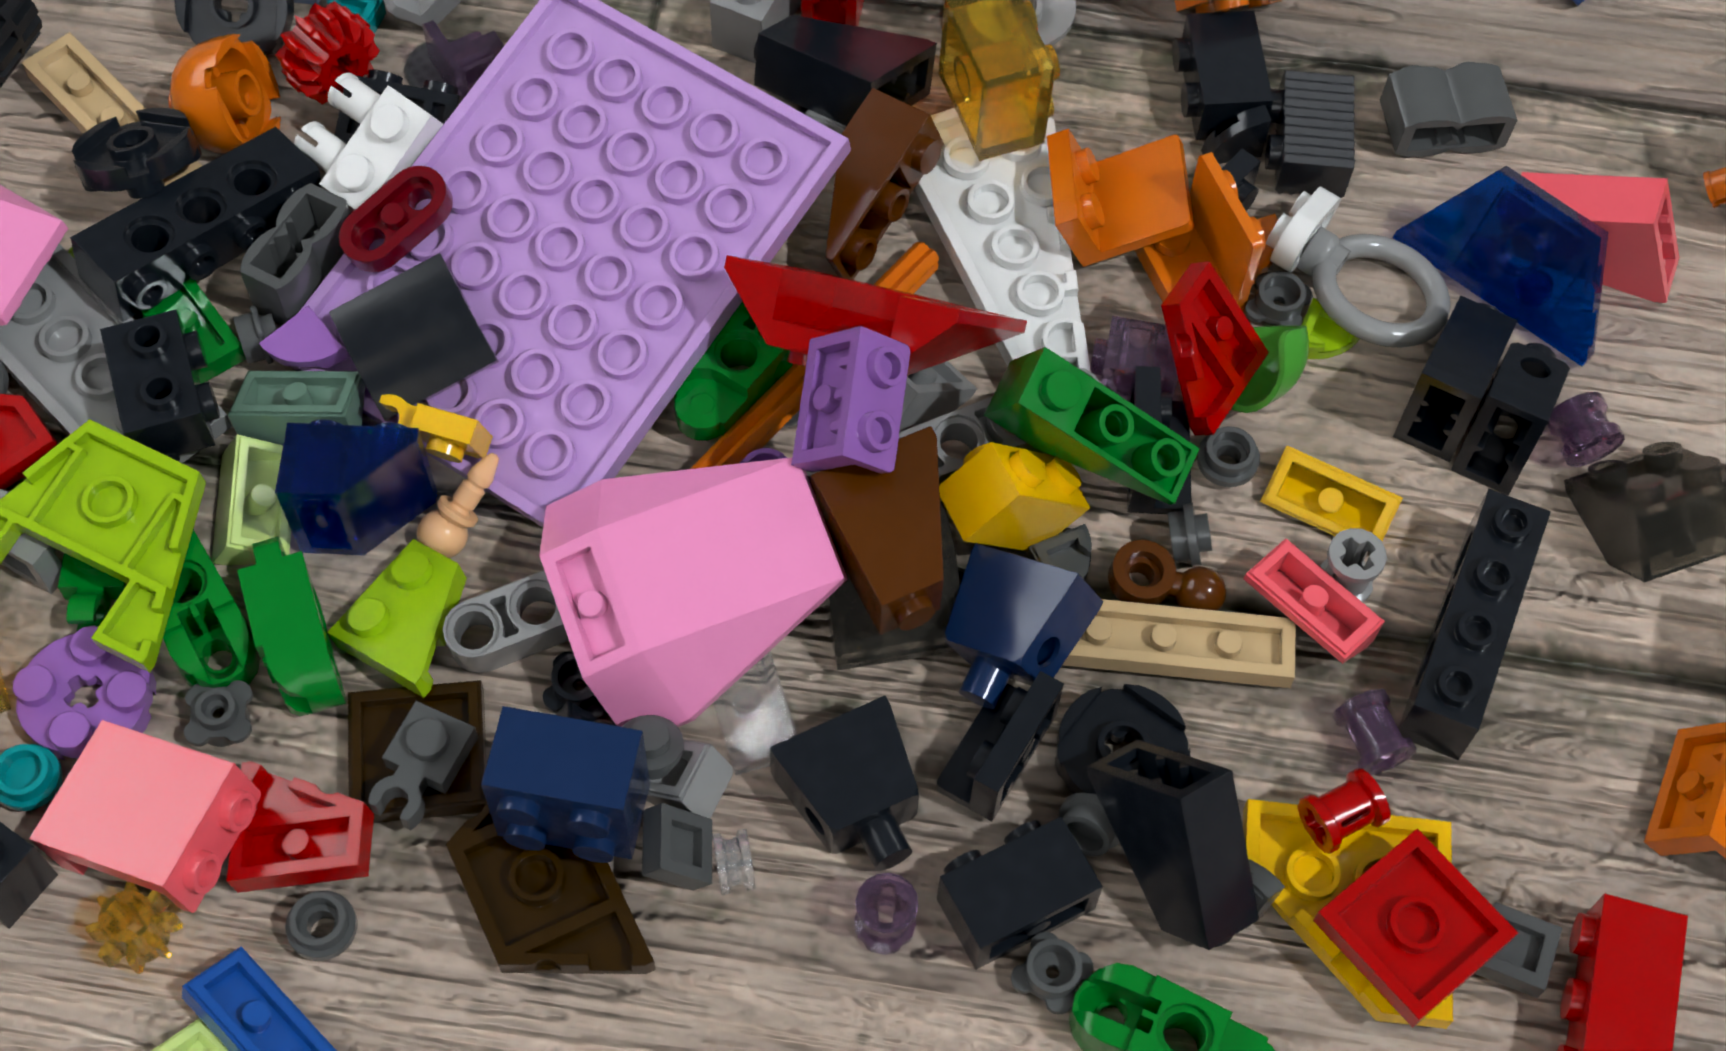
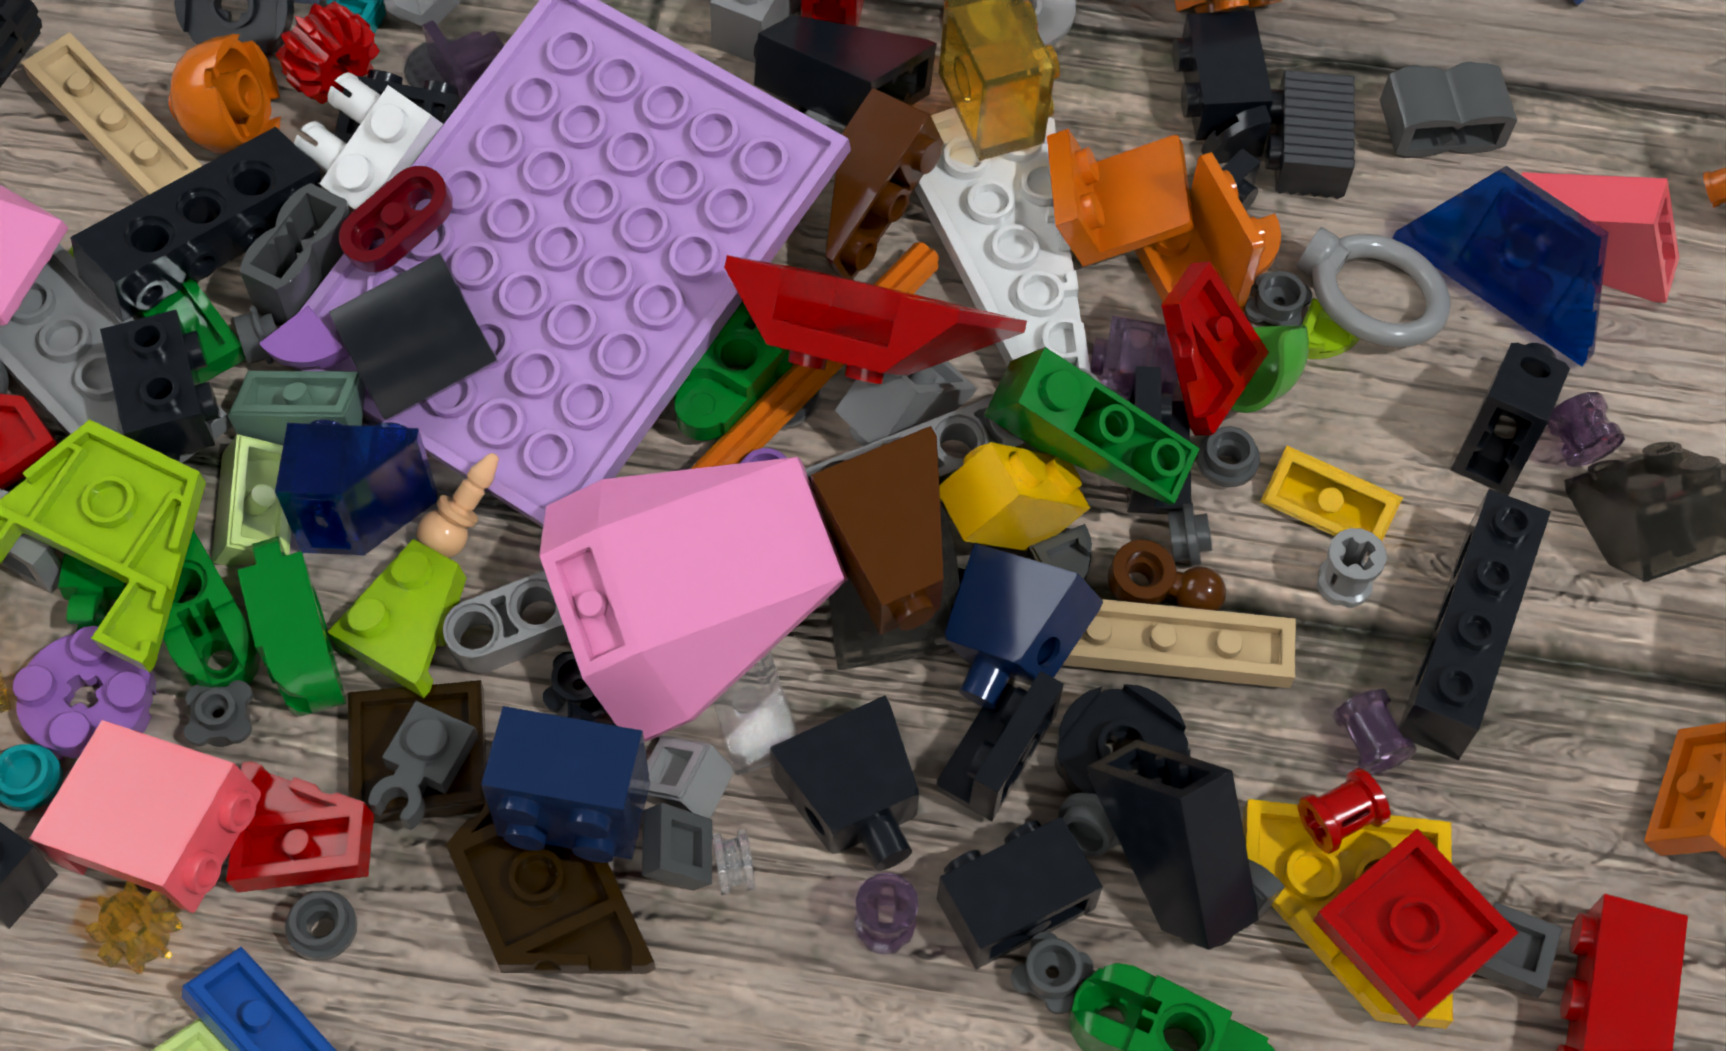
(135, 154): black plate -> none
(445, 432): yellow plate -> none
(662, 743): dark grey plate -> none
(851, 401): medium lavender bracket -> none
(1296, 230): white plate -> none
(1315, 601): coral slope -> none
(1455, 378): black slope -> none

